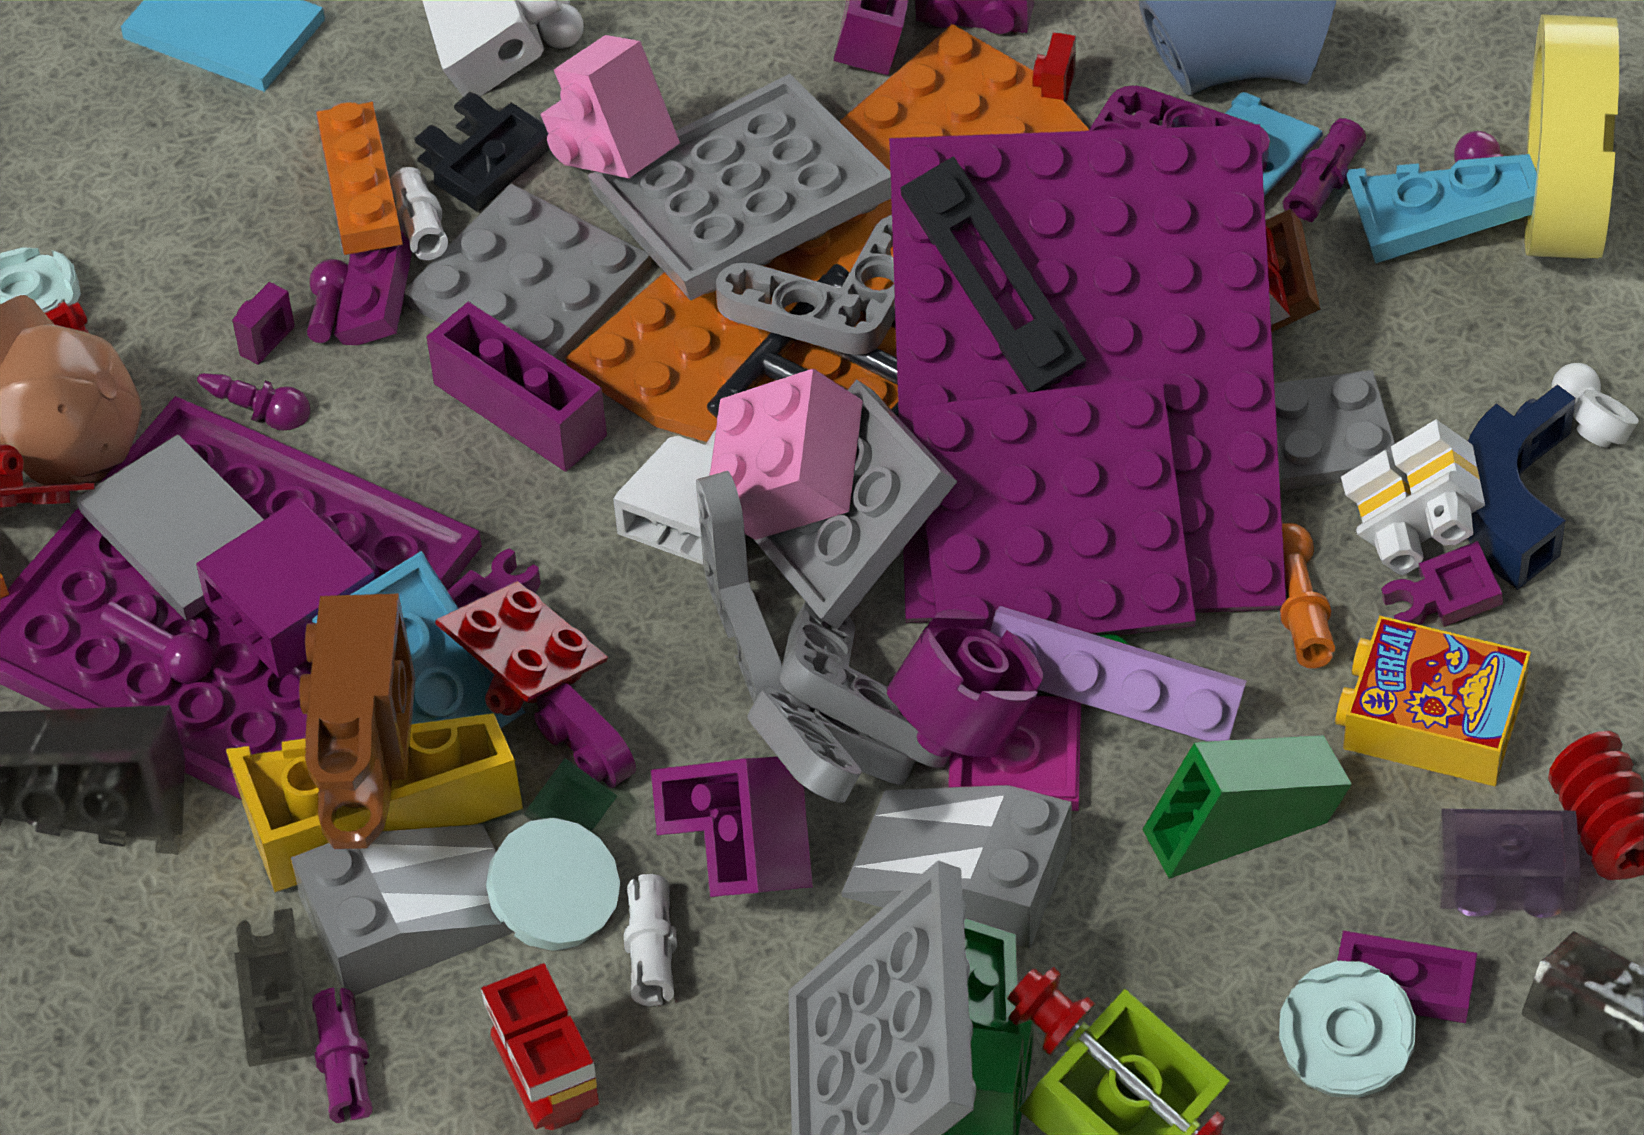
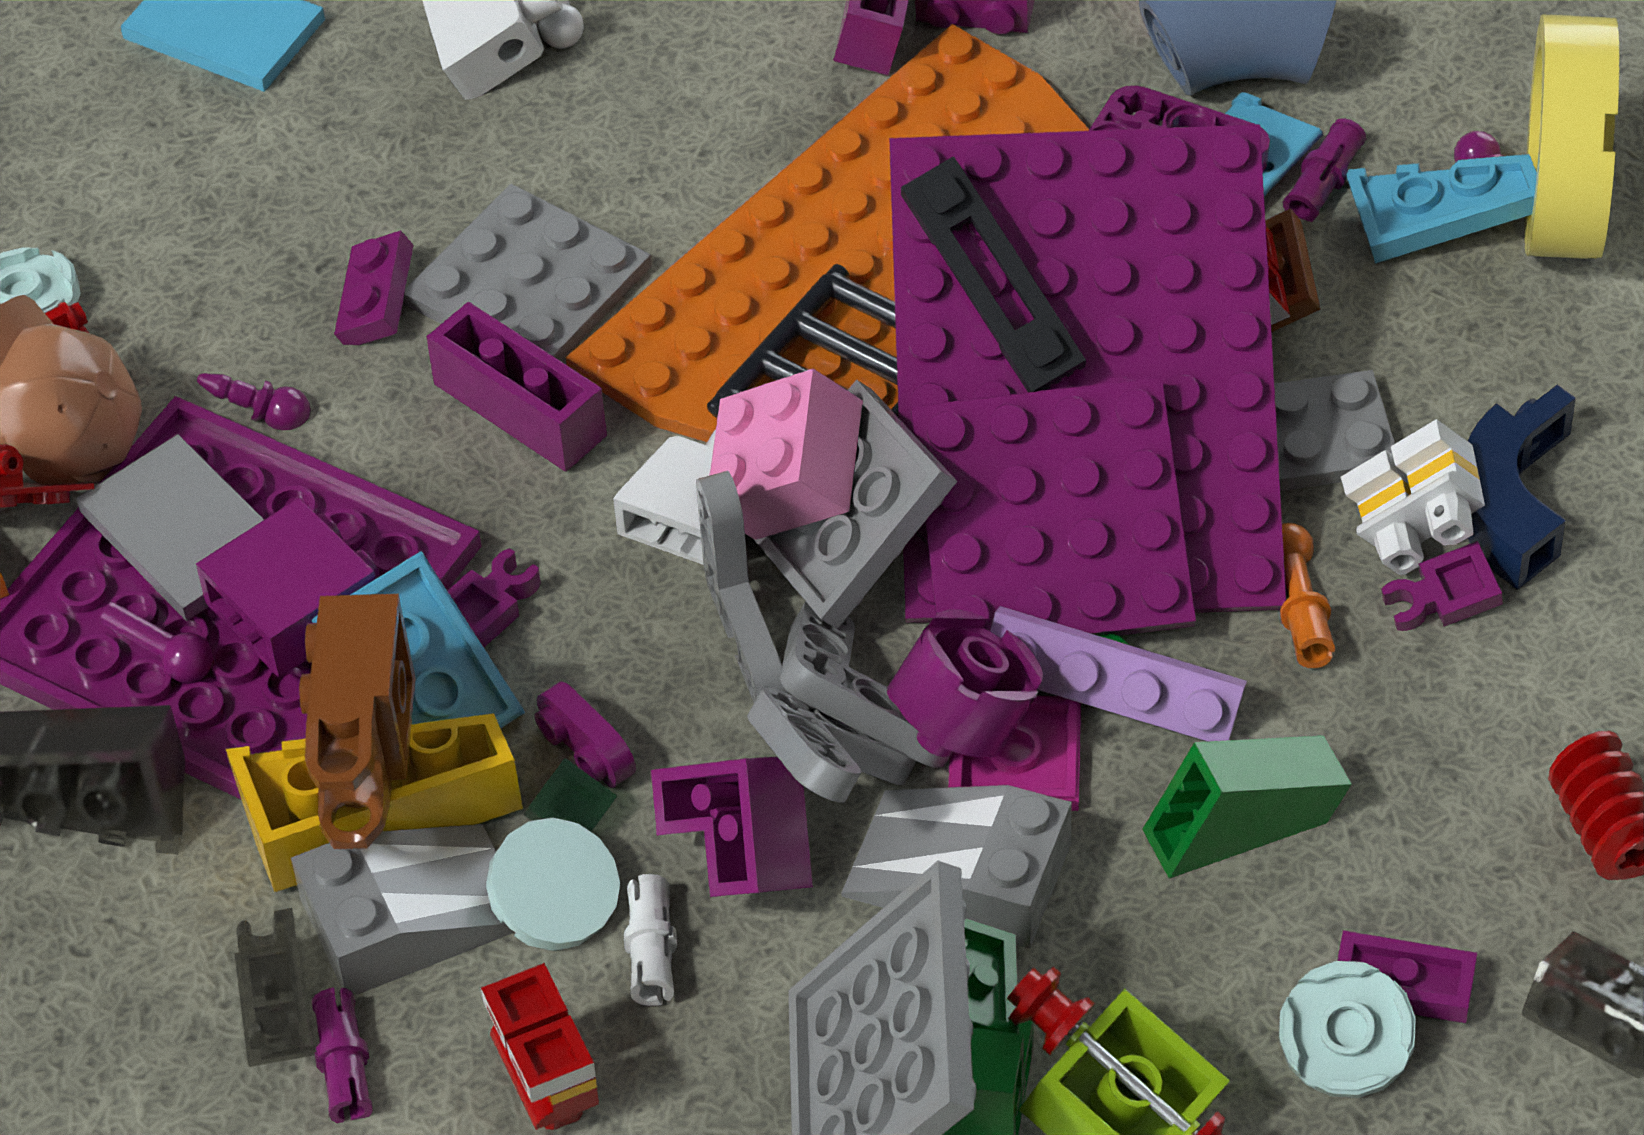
(263, 322): magenta plate -> none
(327, 284): magenta bar -> none
(358, 178): orange plate -> none
(418, 213): white pin -> none
(491, 158): black plate -> none
(521, 645): red hinge -> none
(609, 110): bright pink brick -> none
(746, 186): light grey plate -> none
(835, 308): light grey beam -> none
(1057, 69): red plate -> none
(1433, 700): brick -> none
(1508, 861): clear purple brick -> none
(1599, 416): white plate -> none

